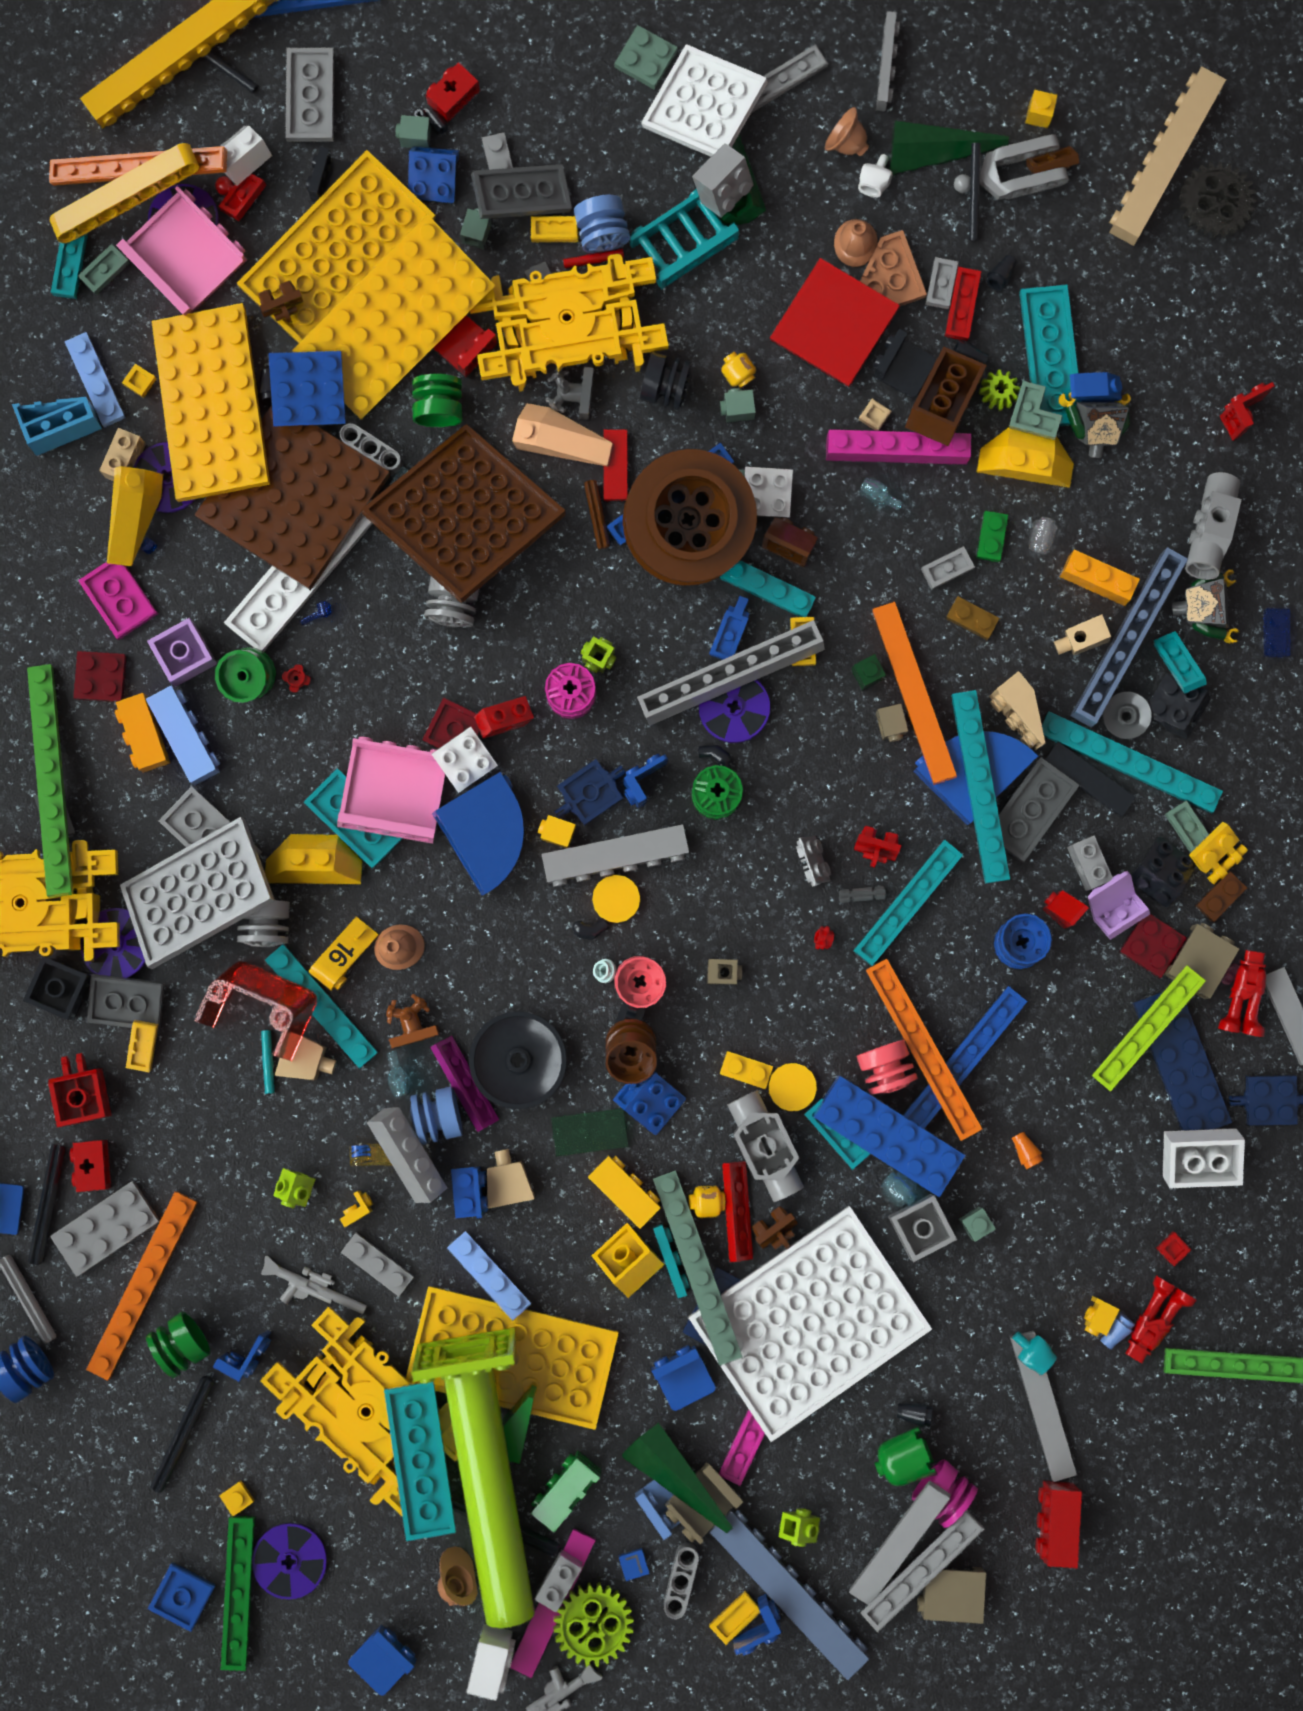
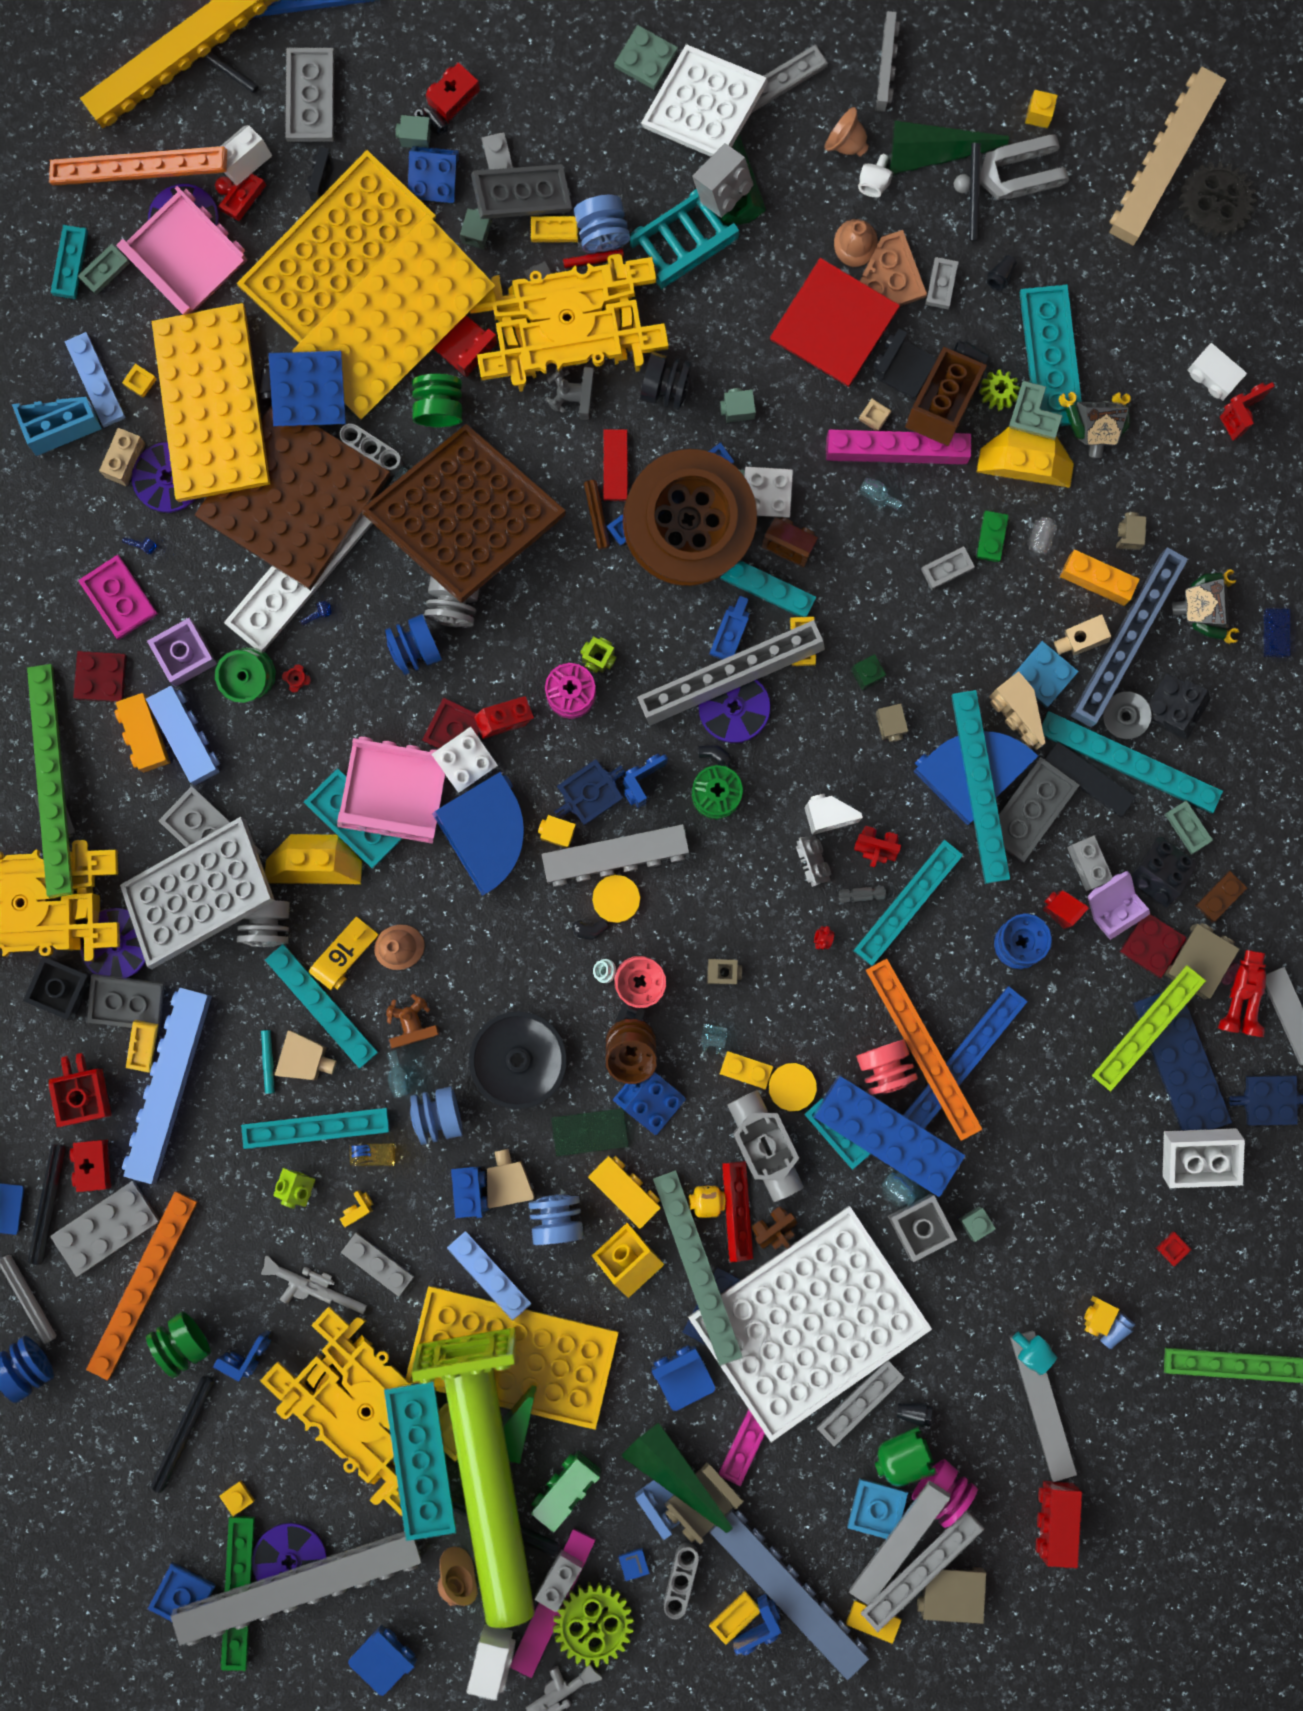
(124, 193): yellow beam -> none
(133, 507): yellow wedge -> none
(167, 1085): none -> light blue brick
(272, 306): reddish brown hips -> none
(290, 1002): clear red windscreen -> none
(294, 1587): none -> light grey brick
(315, 1128): none -> teal plate
(407, 1155): light grey brick -> none
(412, 645): none -> blue wheel
(460, 1078): magenta plate -> none
(553, 434): light nougat wedge -> none
(556, 1220): none -> medium blue wheel
(671, 1260): teal plate -> none
(713, 1036): none -> clear light blue tile
(738, 369): yellow head -> none
(799, 1527): lime brick -> none
(829, 814): none -> white slope
(858, 1622): none -> yellow tile
(860, 1402): none -> light grey plate
(876, 1508): none -> dark azure plate
(914, 693): orange tile -> none
(962, 303): red plate -> none
(972, 618): pearl gold plate -> none
(1027, 1152): orange cone -> none
(1046, 673): none -> dark azure plate
(1055, 159): reddish brown plate -> none
(1095, 387): blue slope -> none
(1132, 531): none -> dark tan brick
(1151, 1330): red piece -> none
(1180, 662): teal plate -> none
(1213, 848): yellow plate -> none
(1214, 526): light grey brick -> none
(1216, 372): none -> white brick

